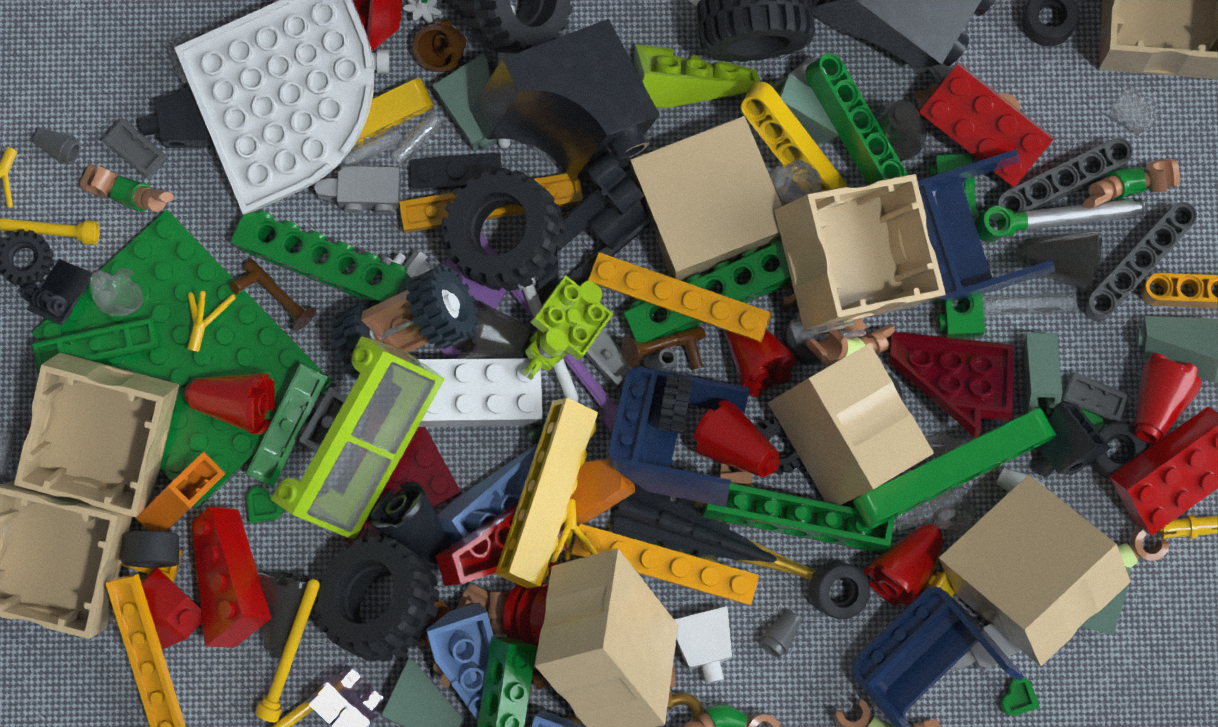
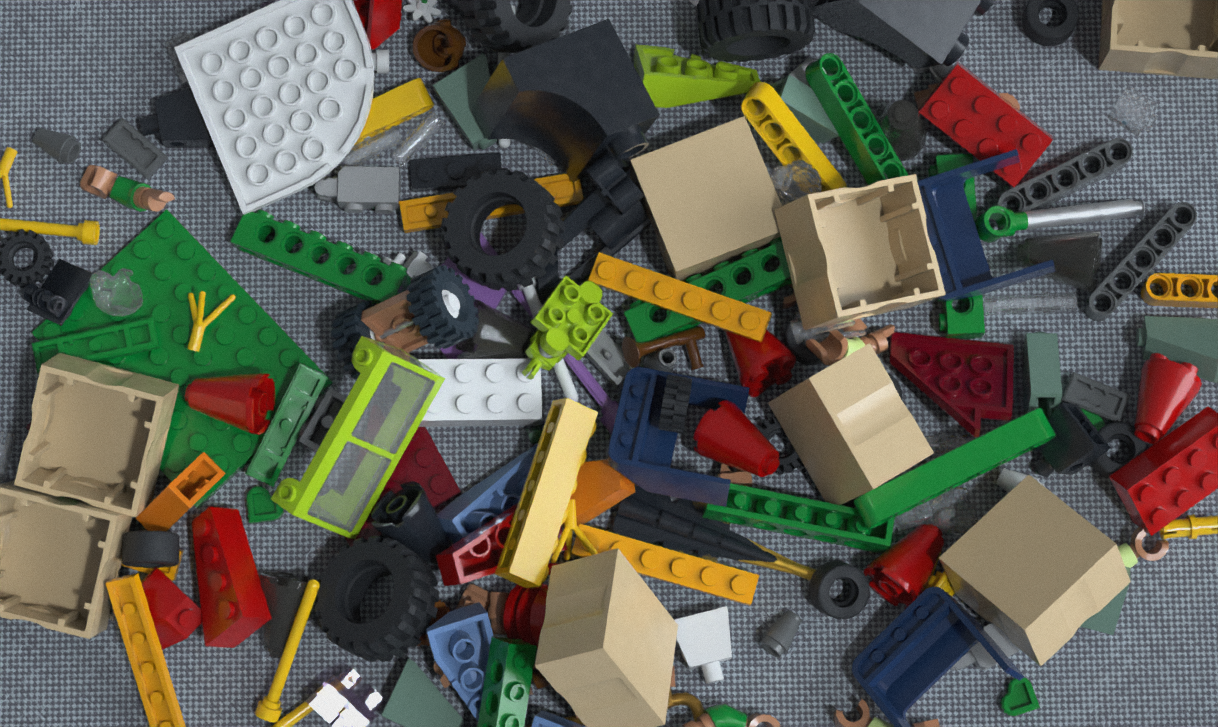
(256, 274): reddish brown piece -> none
(1133, 181): nougat piece -> none

